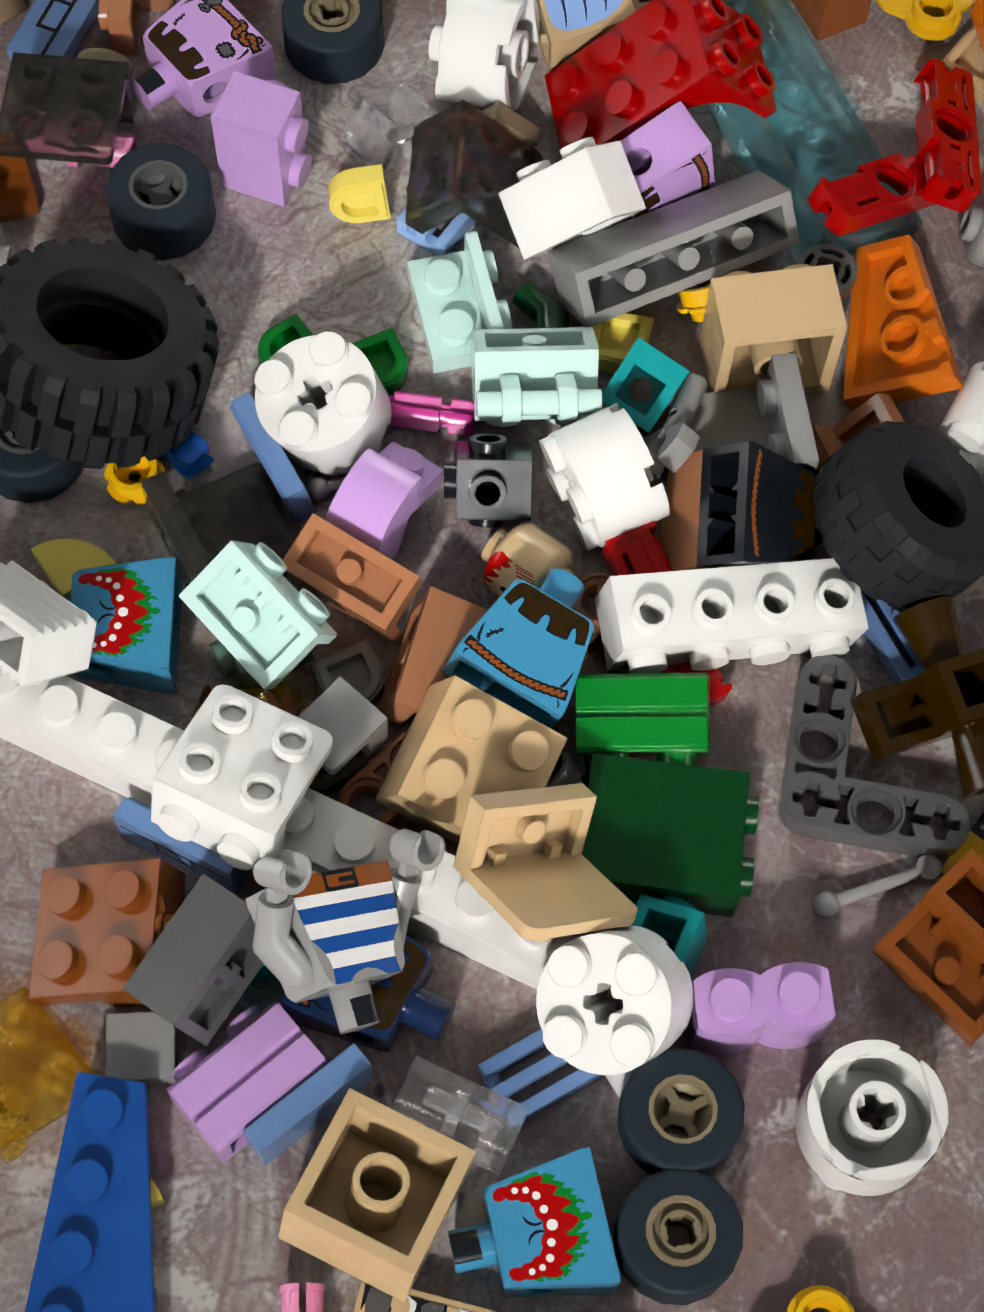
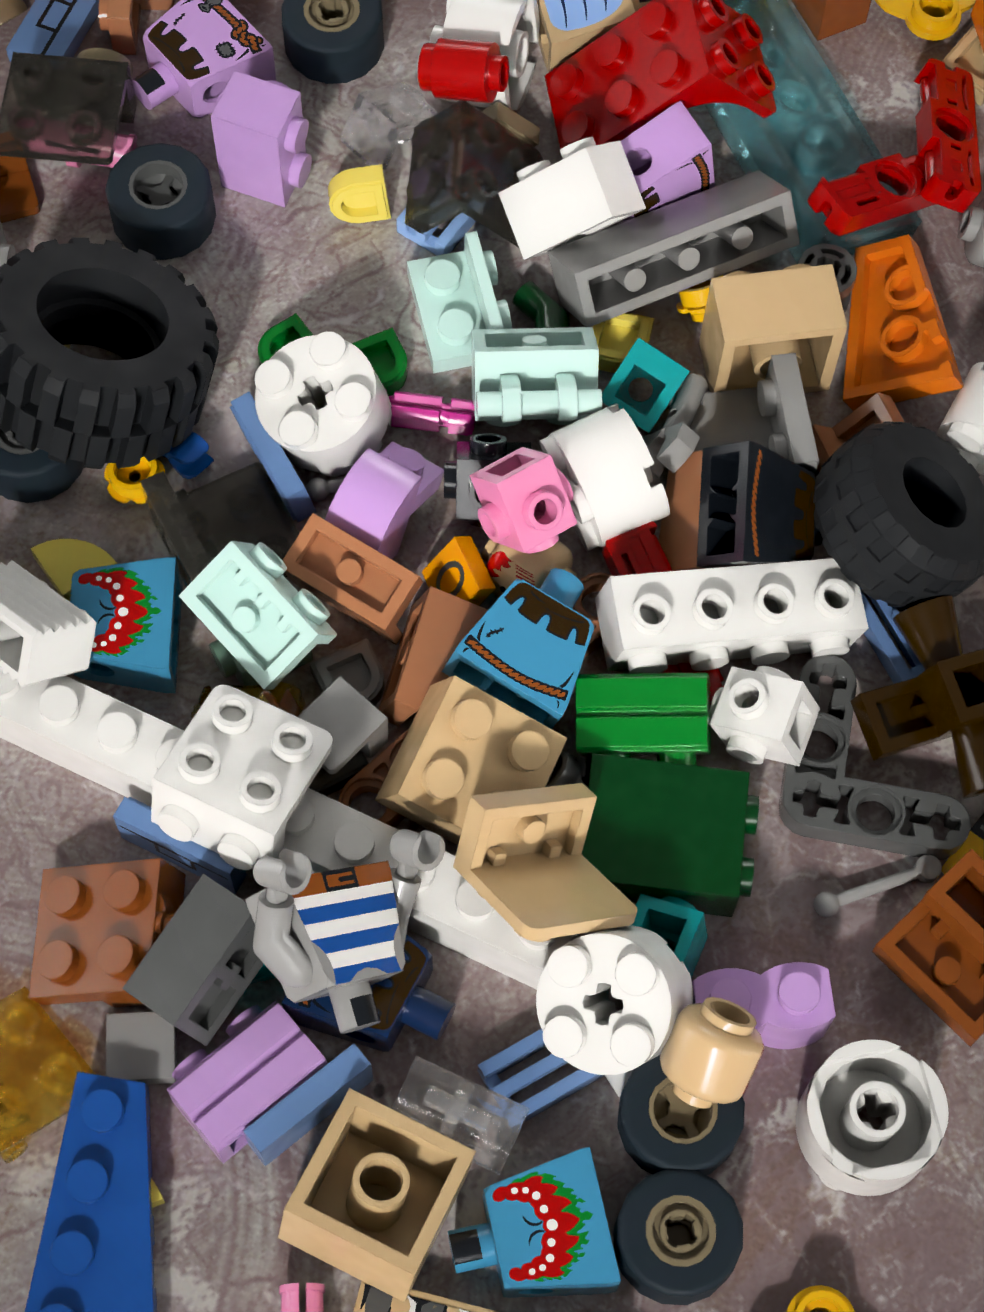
(460, 571): none -> light orange tile
(463, 70): none -> red brick
(524, 501): none -> bright pink brick
(712, 1052): none -> tan head
(763, 715): none -> white brick

